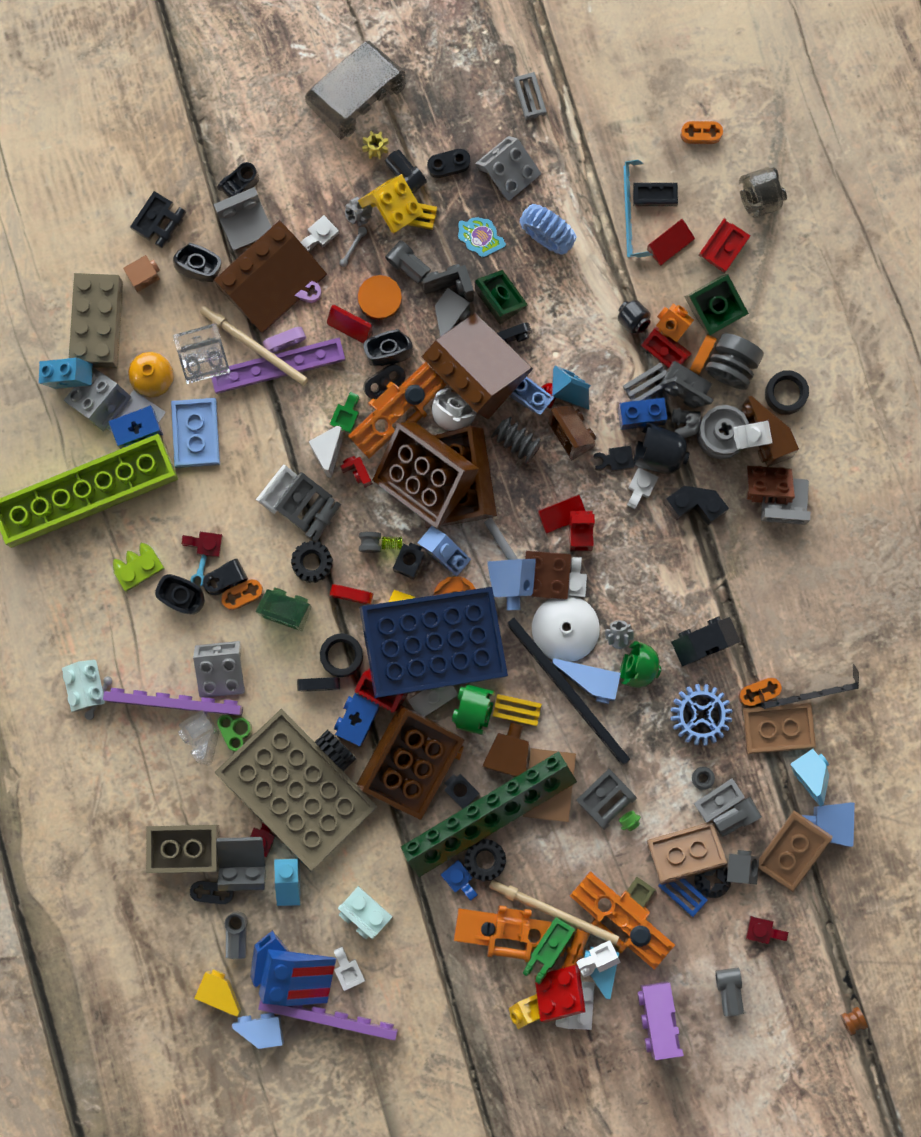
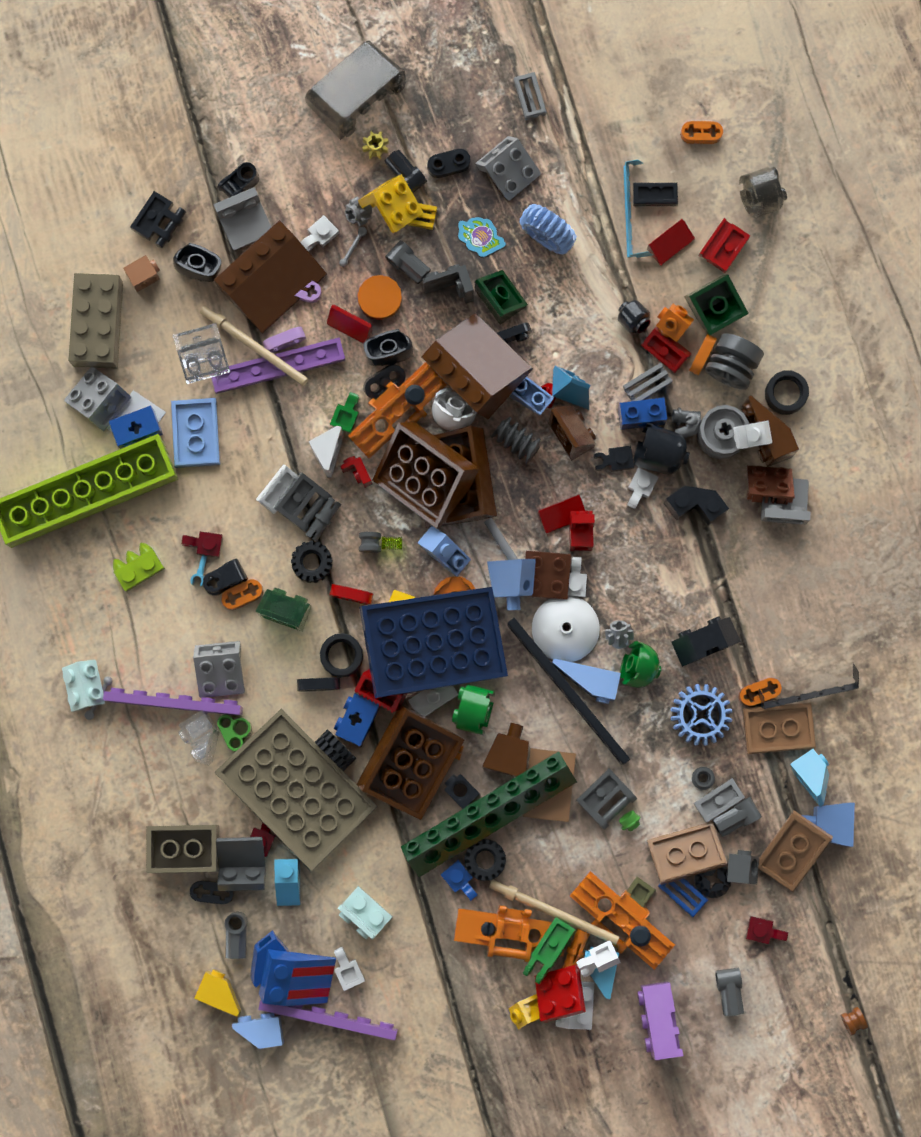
(65, 373): dark azure brick -> none
(150, 374): light orange cylinder -> none
(180, 594): black piece -> none
(409, 570): black brick -> none
(450, 311): light grey slope -> none
(514, 709): yellow tile -> none
(687, 385): dark grey bracket -> none

